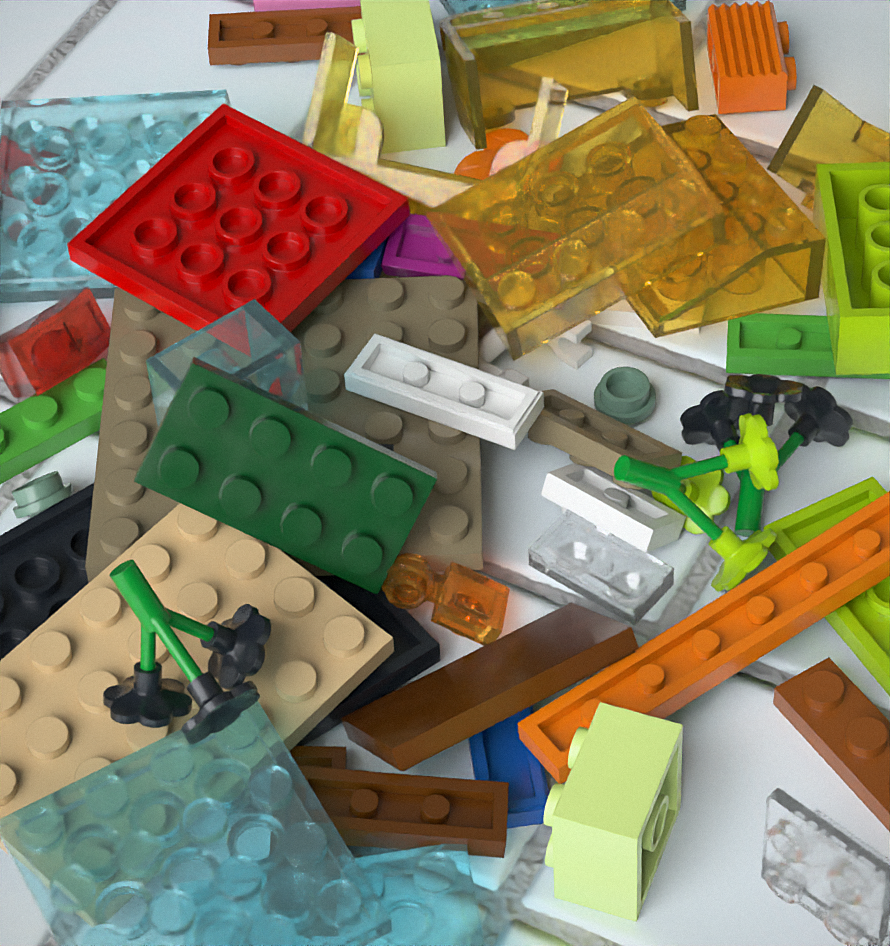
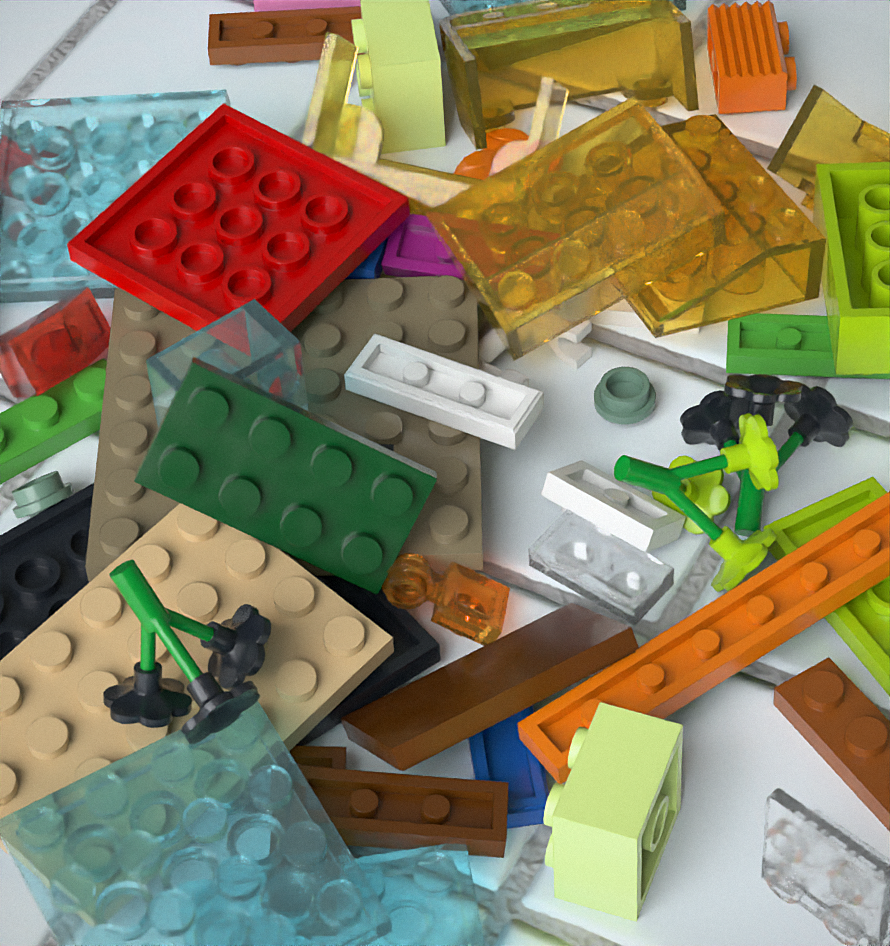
(595, 437): dark tan plate -> none

